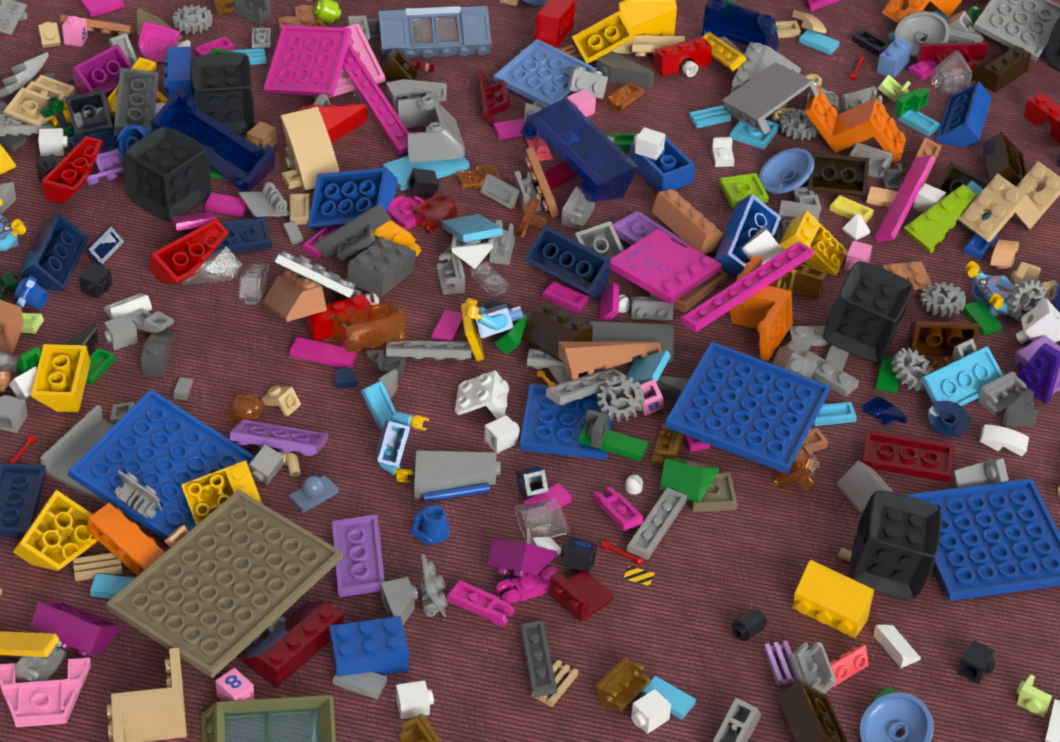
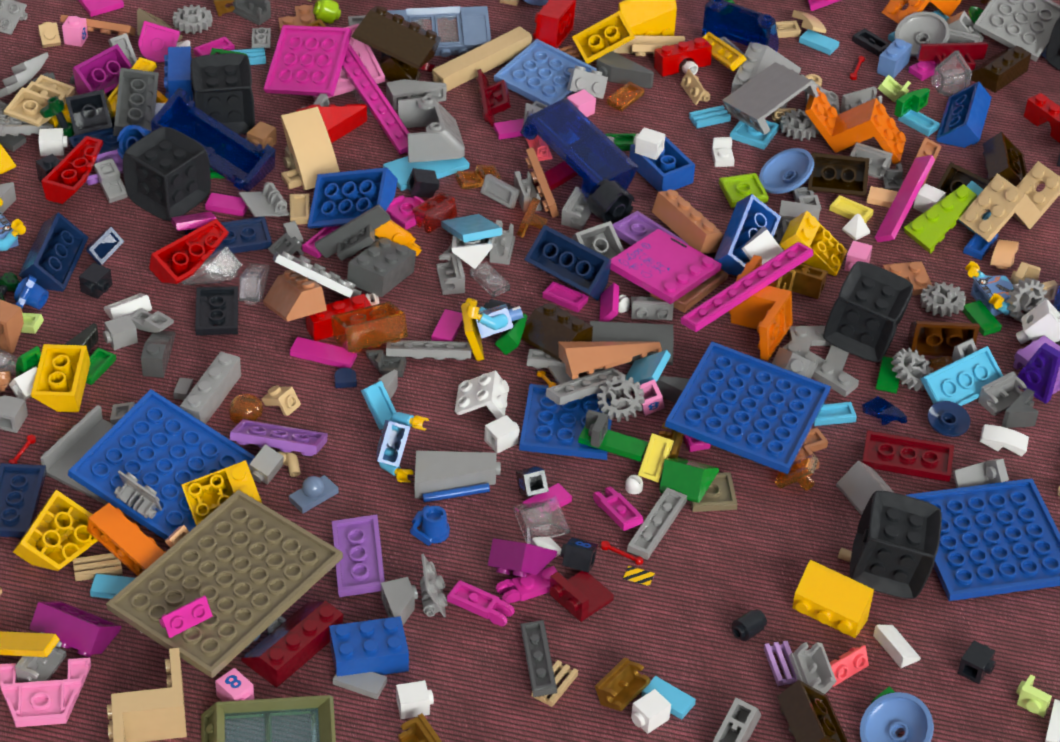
(110, 180): none -> light grey slope
(186, 616): none -> dark pink hinge
(213, 387): none -> light grey brick
(216, 310): none -> black plate
(286, 244): none -> dark grey bracket
(397, 37): none -> dark brown slope
(483, 57): none -> tan brick
(610, 202): none -> black brick
(655, 455): none -> light yellow tile
(694, 88): none -> tan hinge

